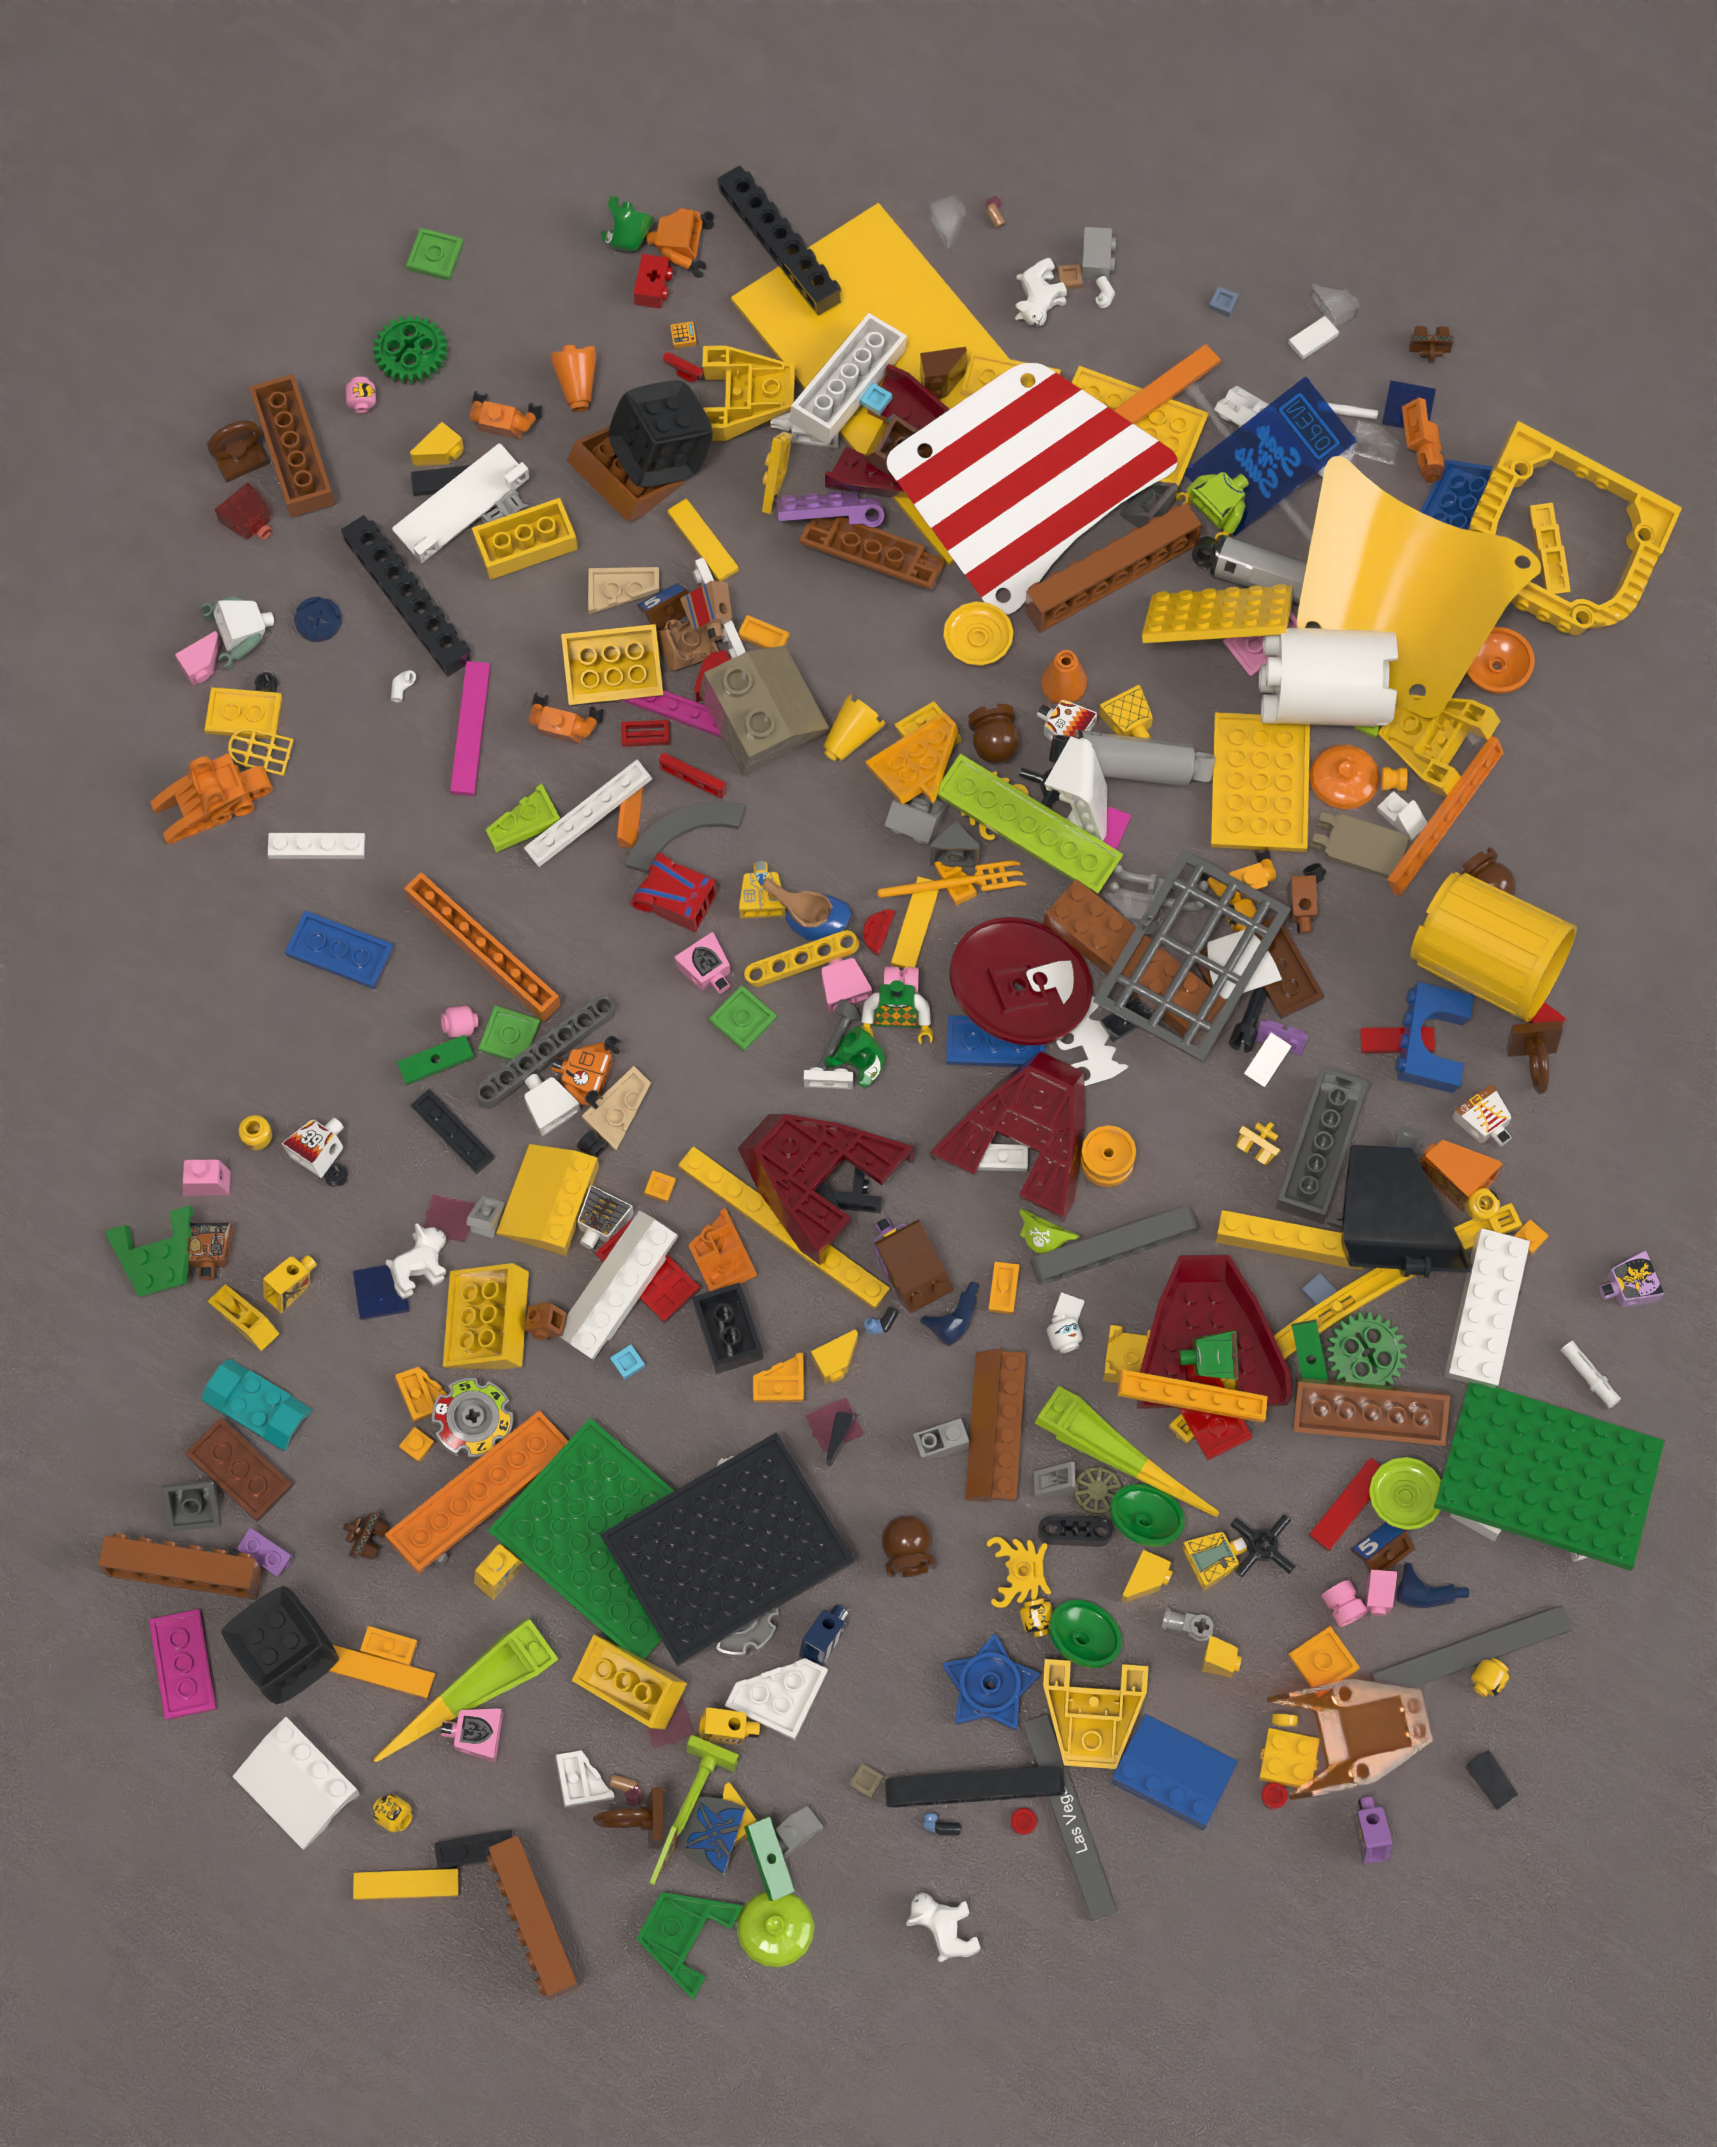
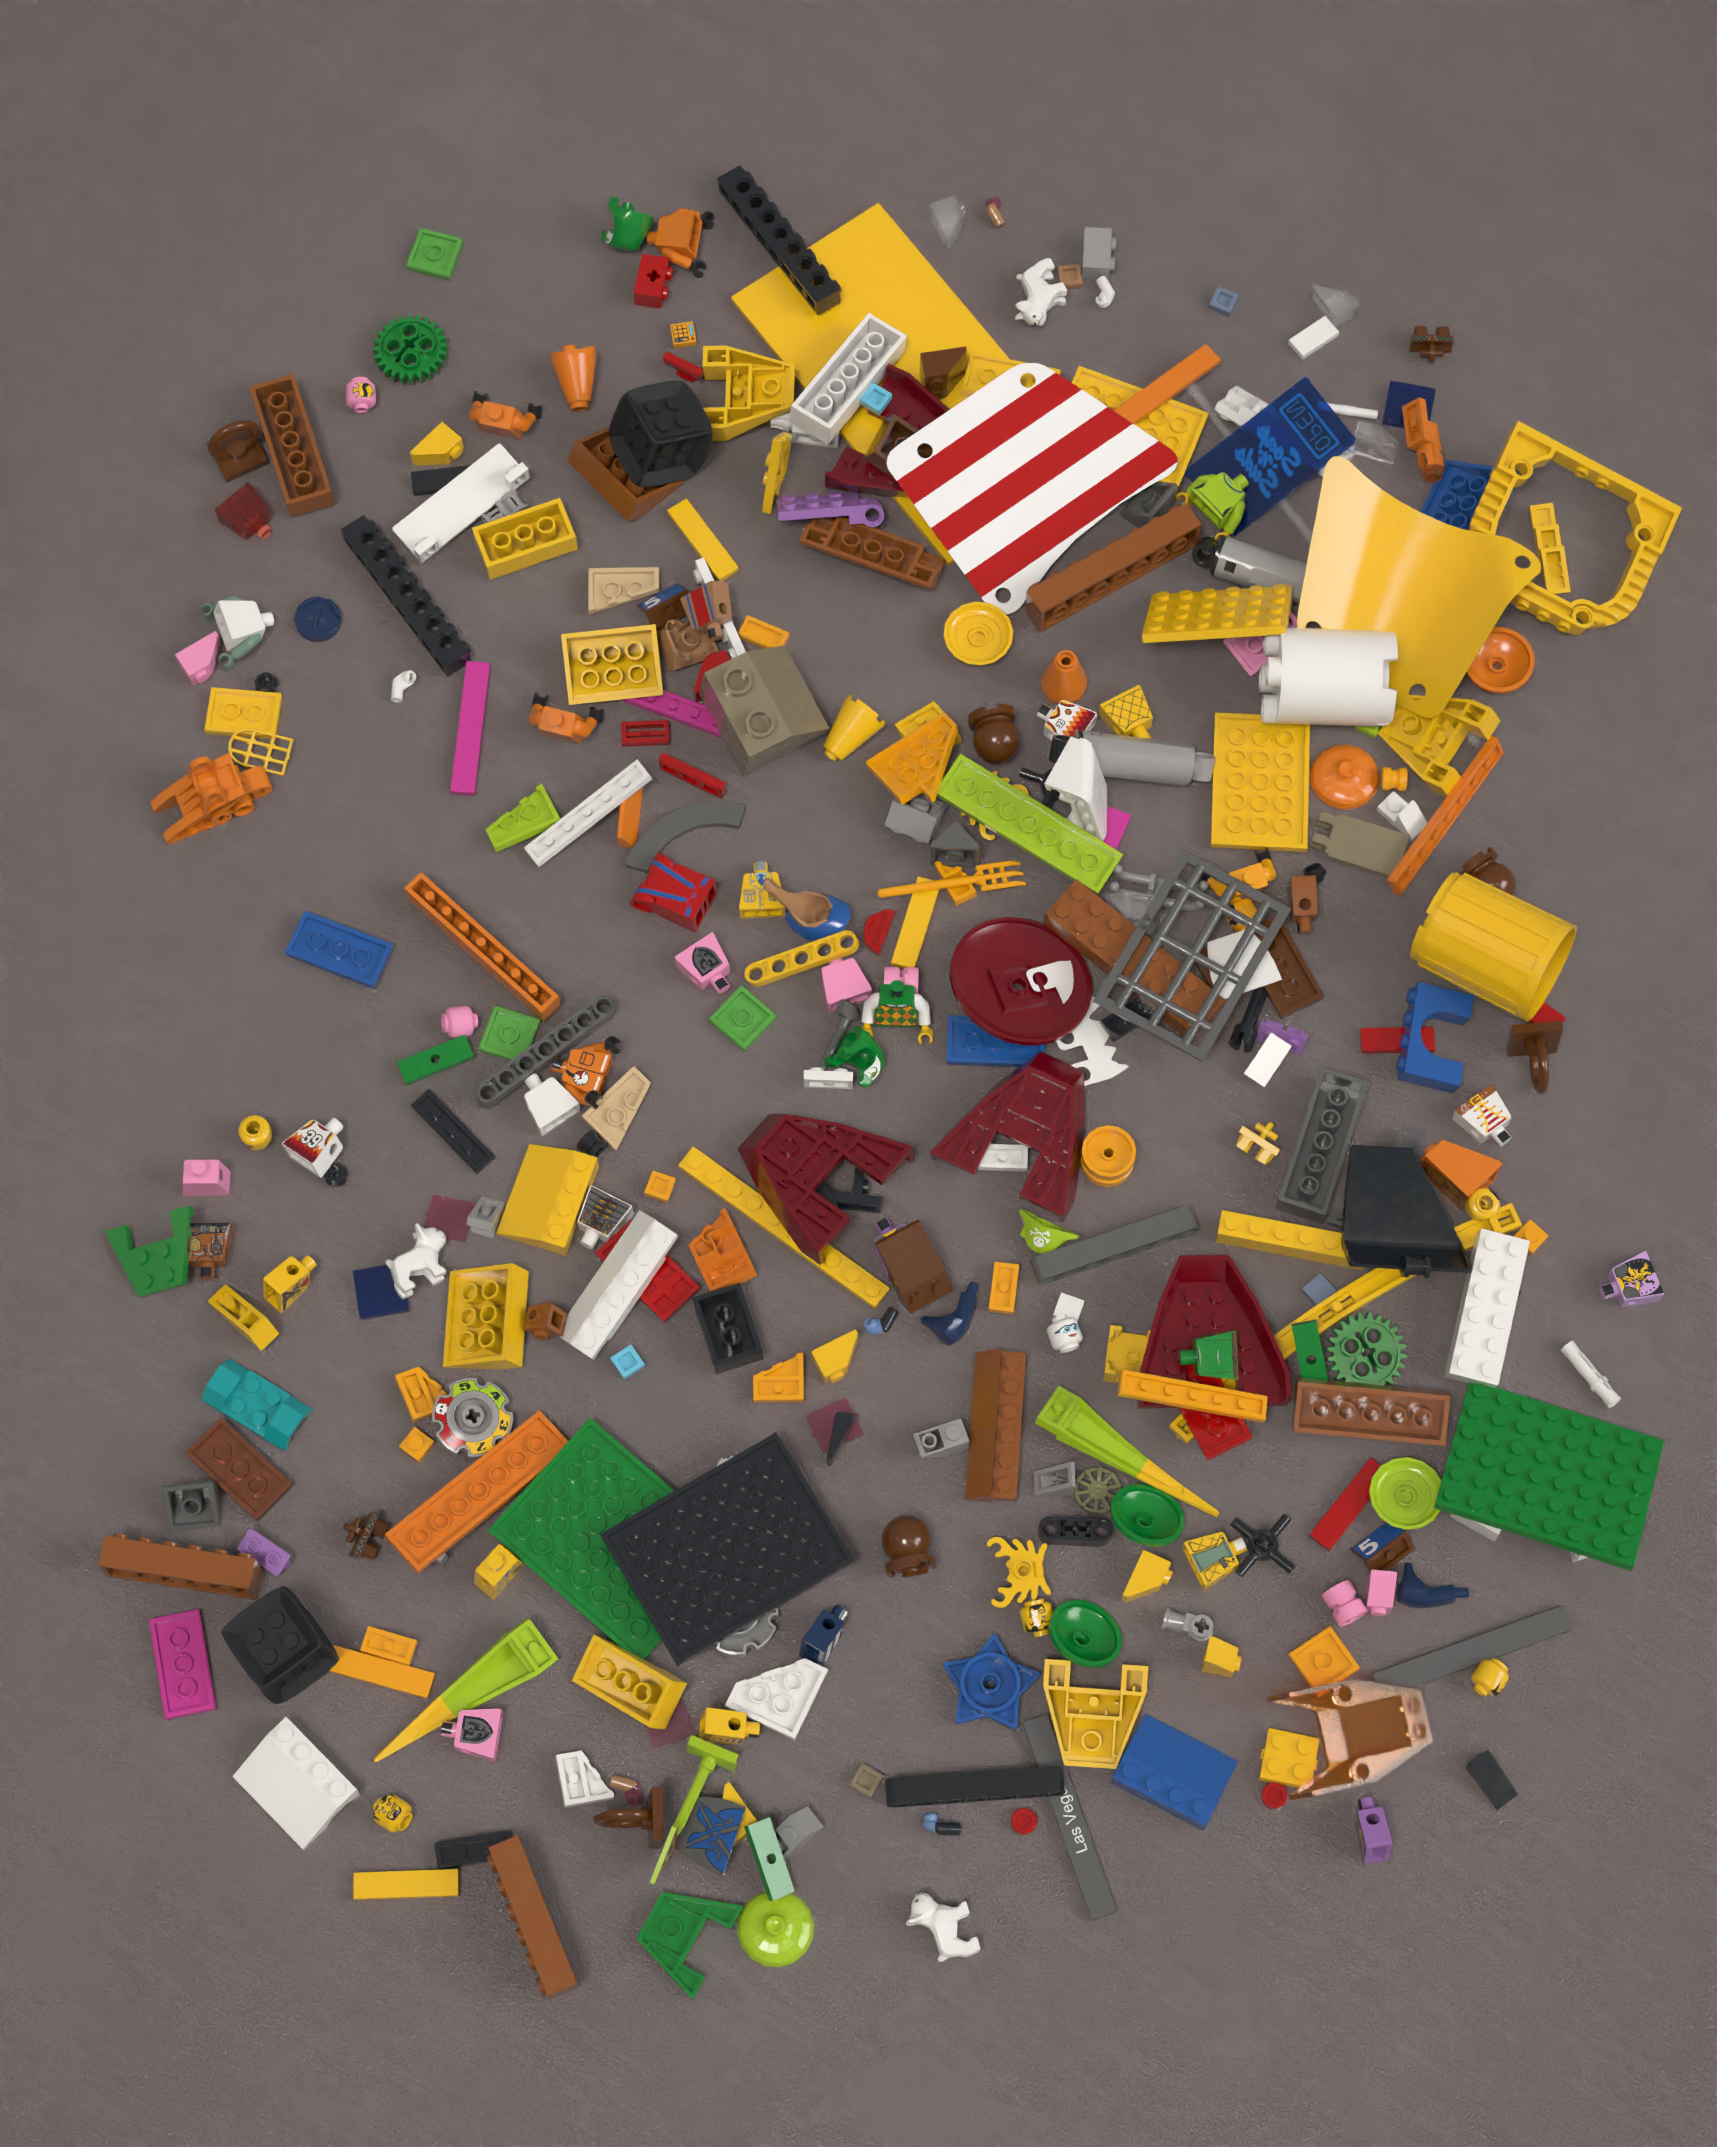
(316, 846): white plate -> none
(1284, 1720): yellow tile -> none

